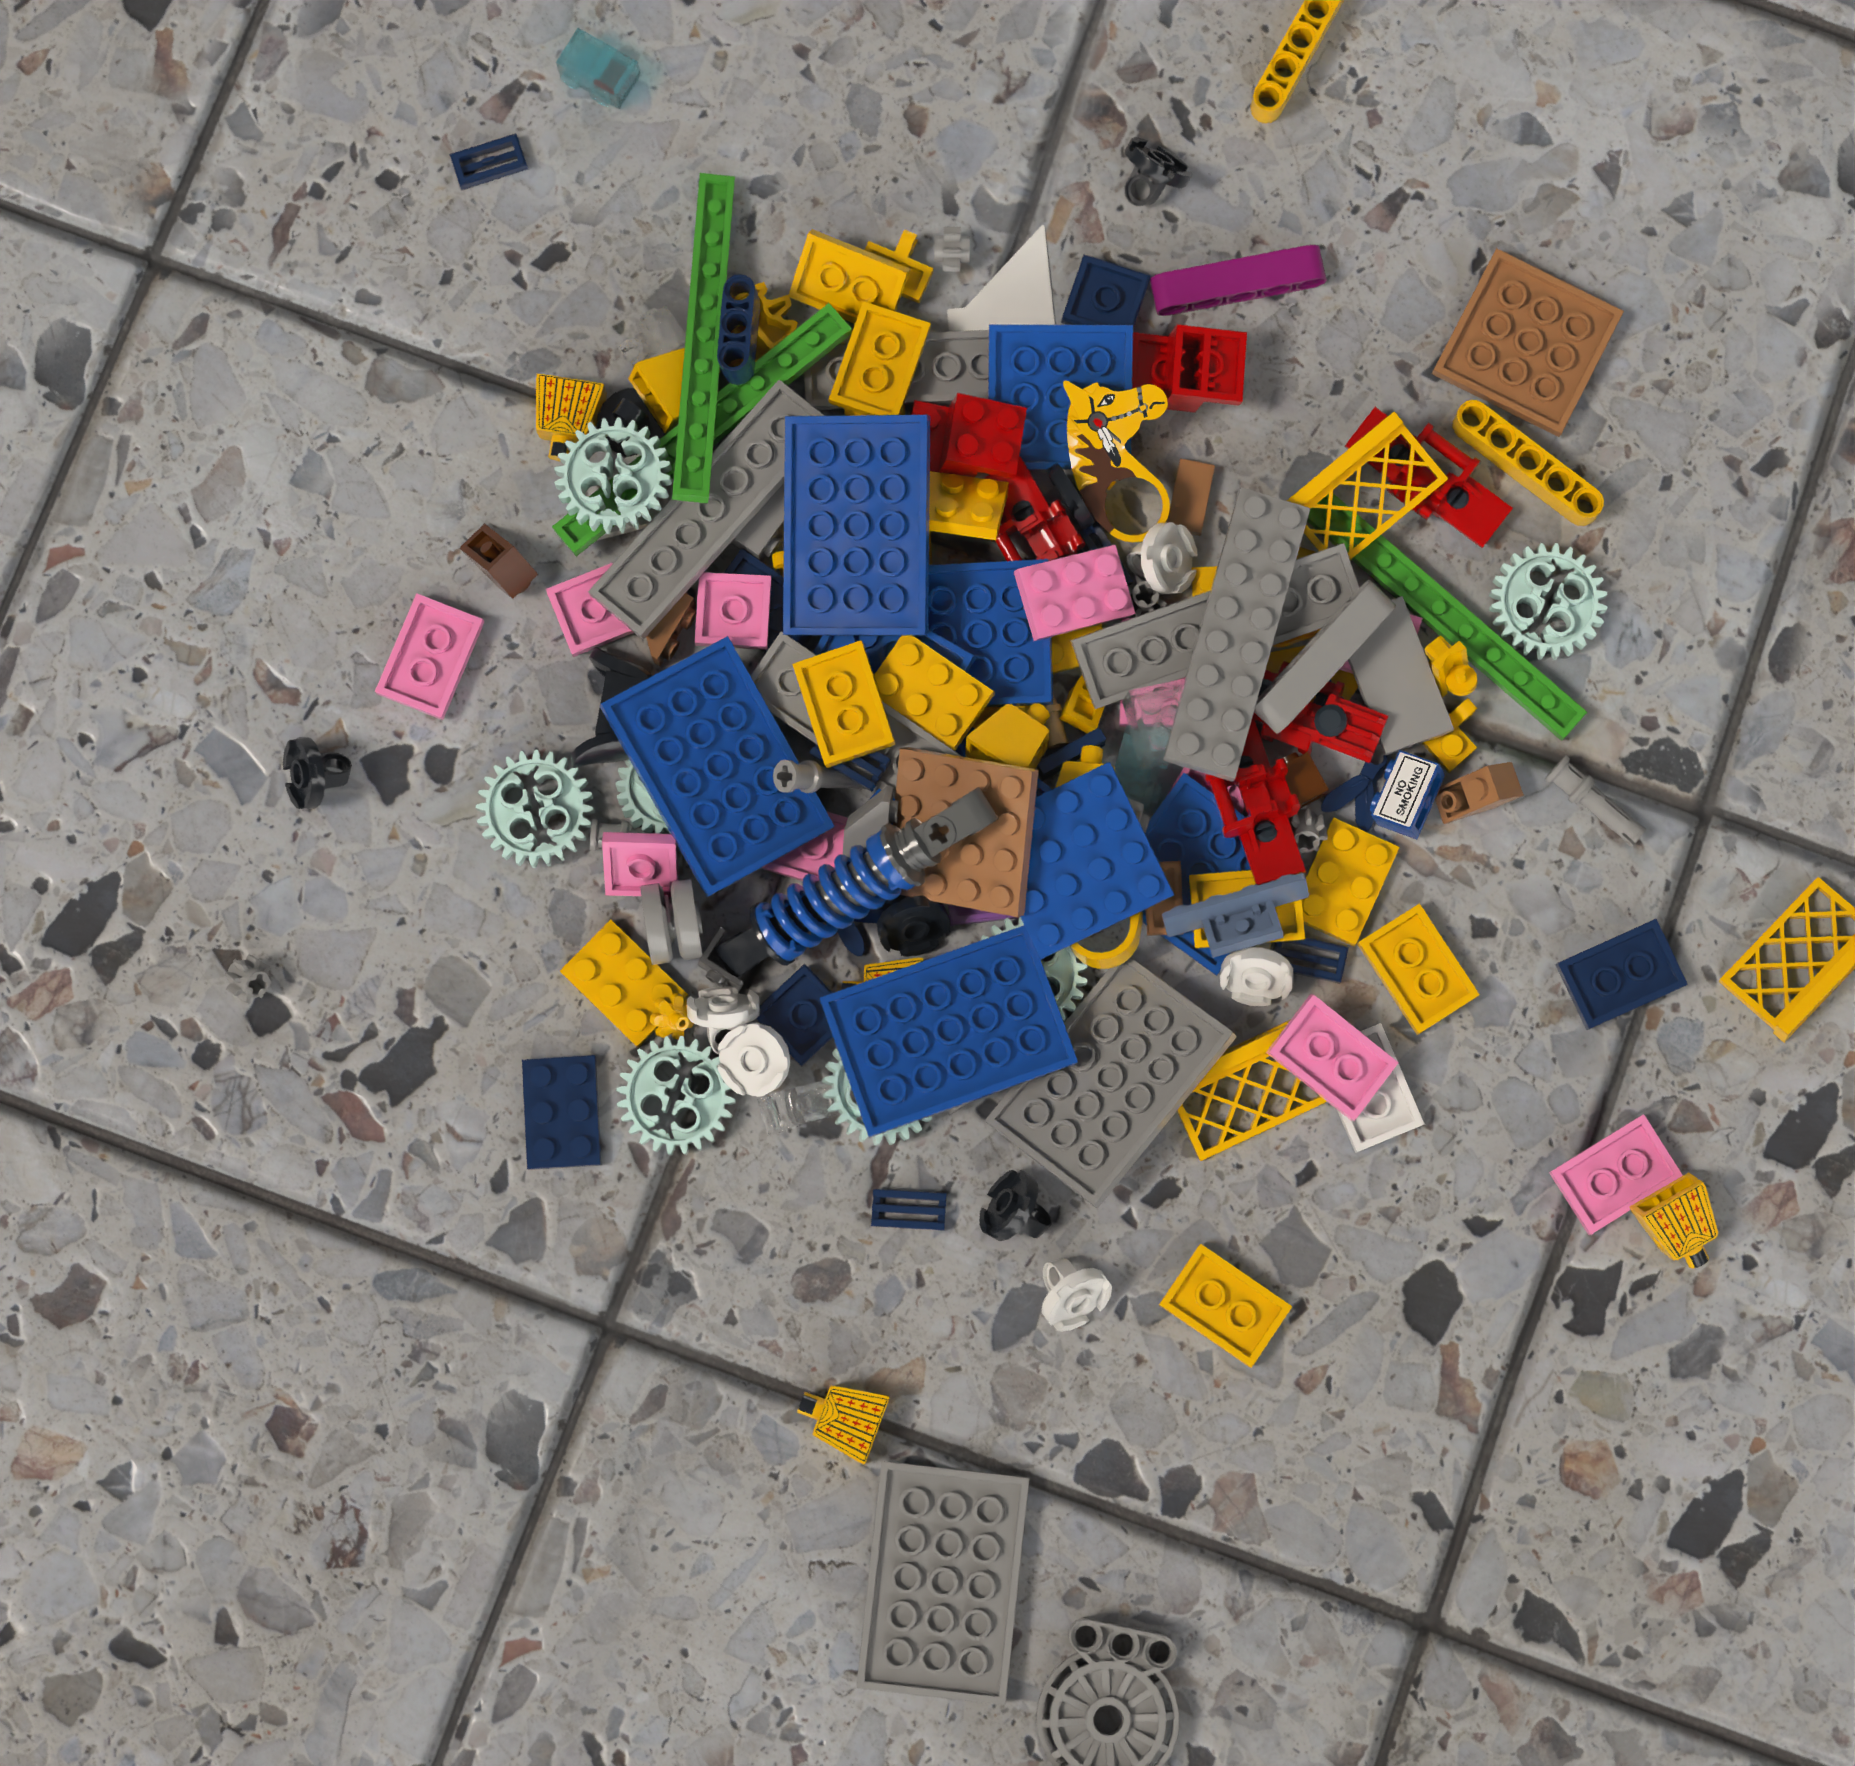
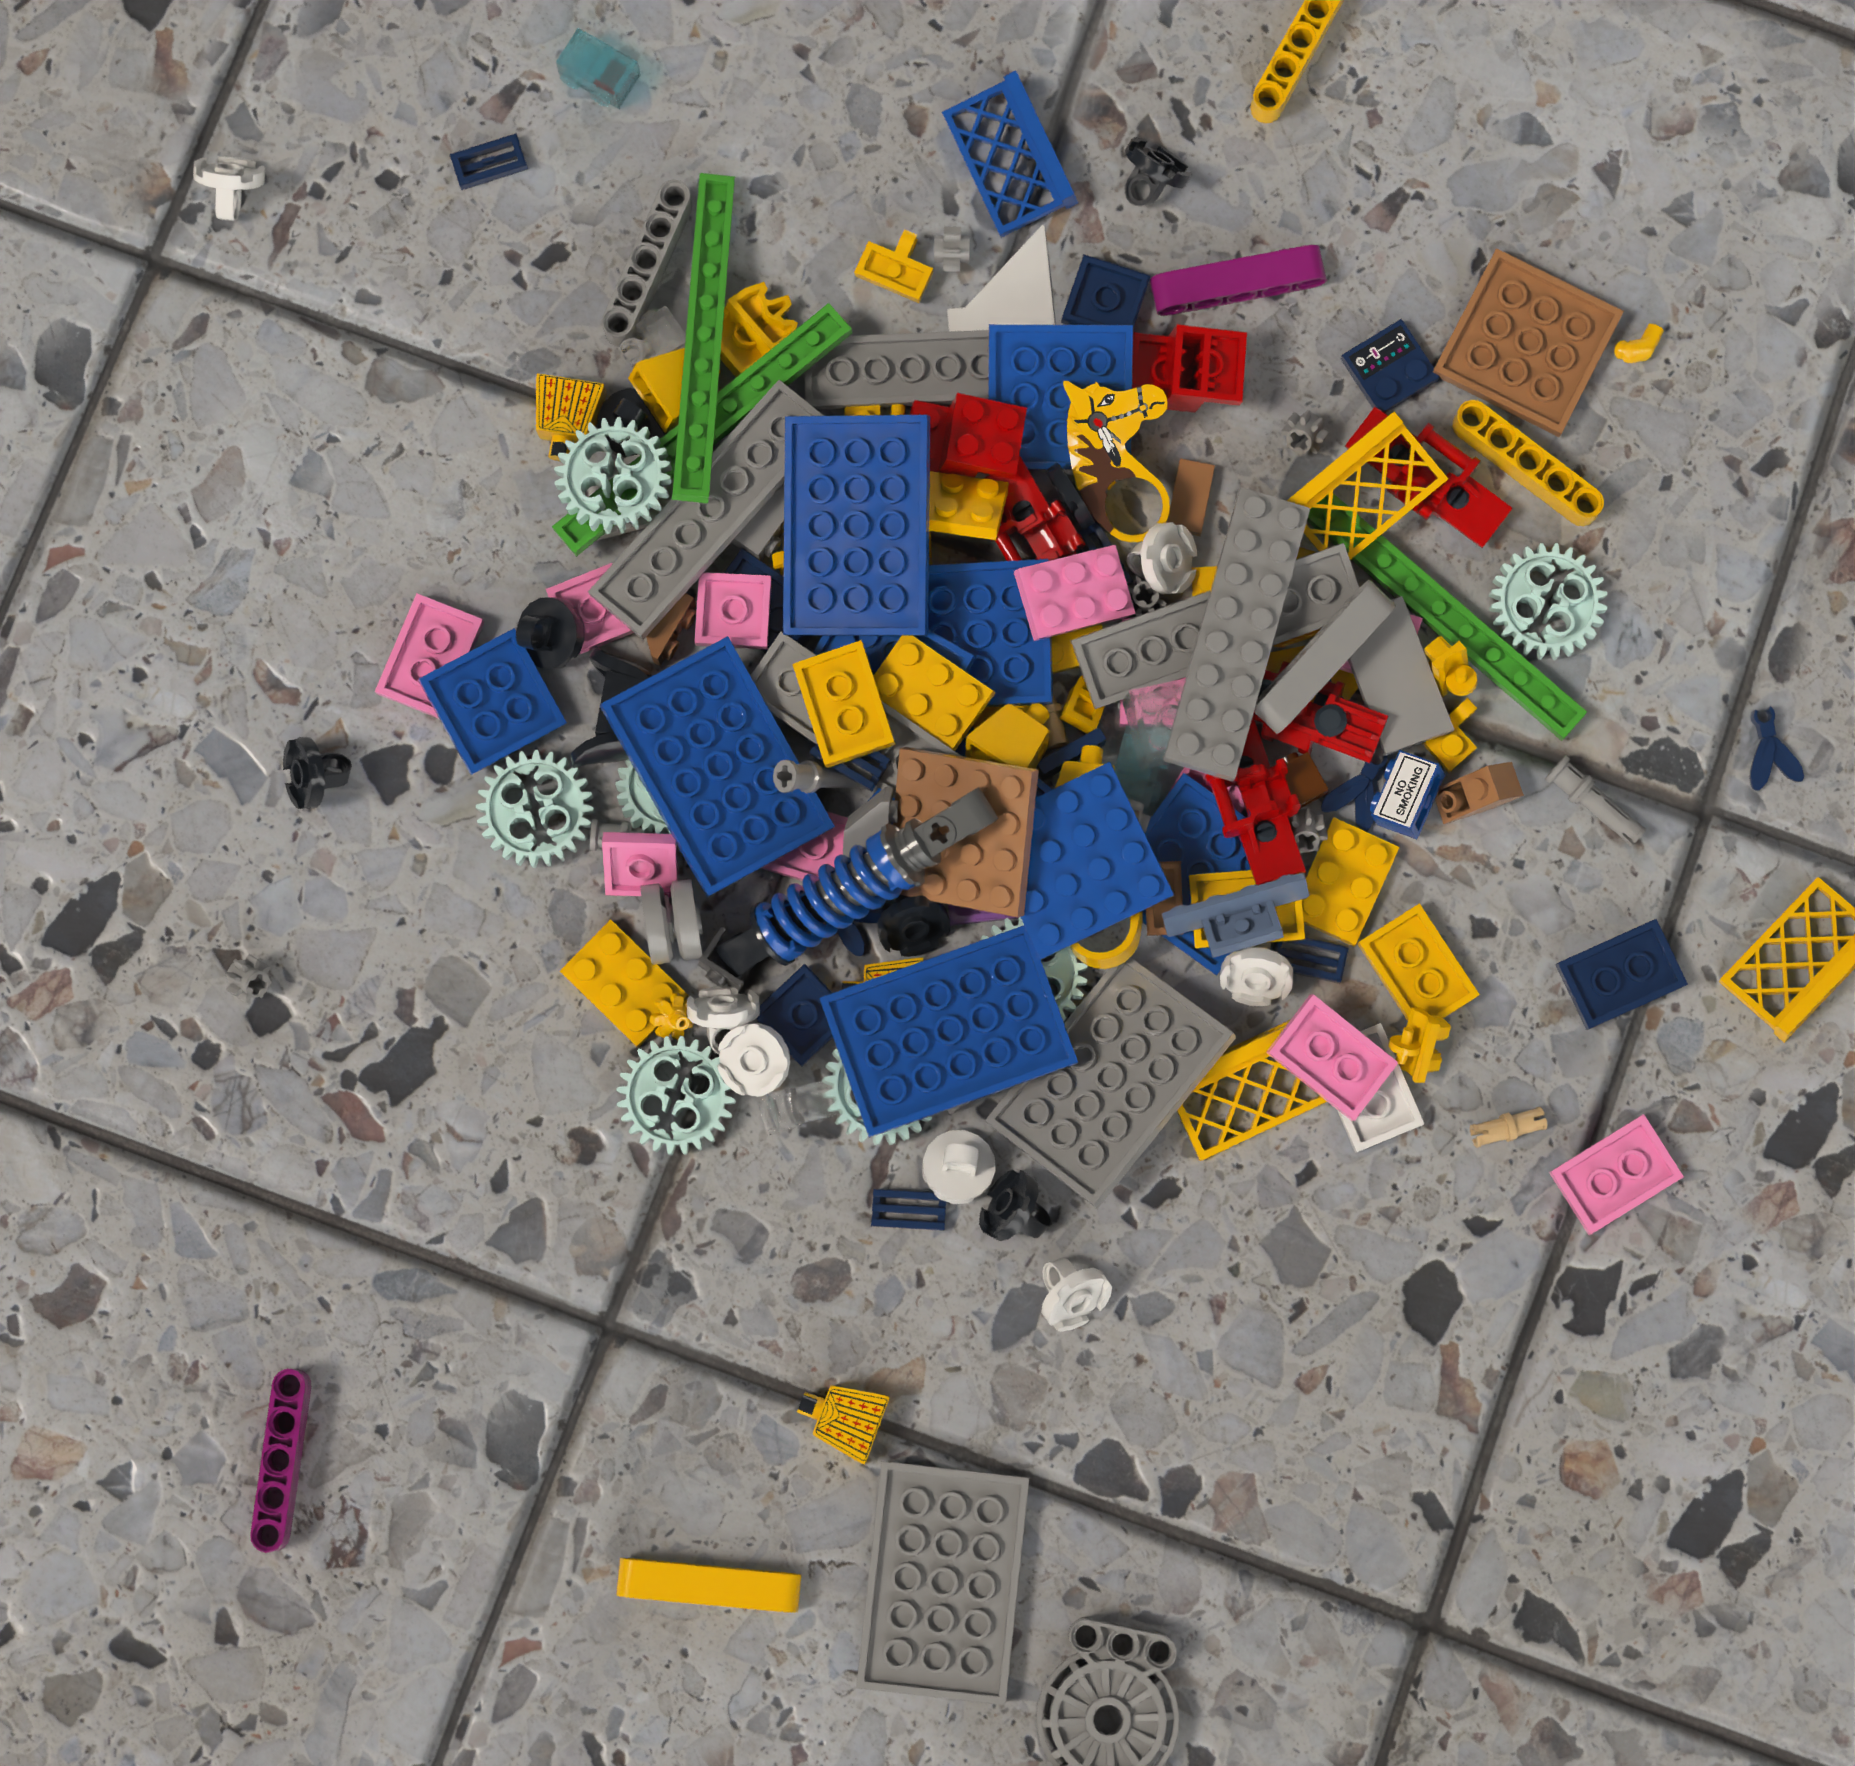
(229, 178): none -> white tile
(268, 1474): none -> magenta beam
(492, 701): none -> blue plate
(499, 561): reddish brown slope -> none
(550, 632): none -> black tile
(561, 1112): dark blue plate -> none
(652, 247): none -> light grey beam
(708, 1585): none -> yellow beam
(734, 314): dark blue beam -> none
(845, 277): yellow plate -> none
(879, 361): yellow plate -> none
(958, 1166): none -> white tile
(1037, 141): none -> blue fence
(1225, 1305): yellow plate -> none
(1304, 432): none -> light grey gear
(1390, 367): none -> dark blue plate
(1417, 1043): none -> yellow hips
(1508, 1127): none -> tan pin
(1639, 349): none -> yellow arm
(1679, 1219): yellow torso -> none
(1771, 751): none -> dark blue piece

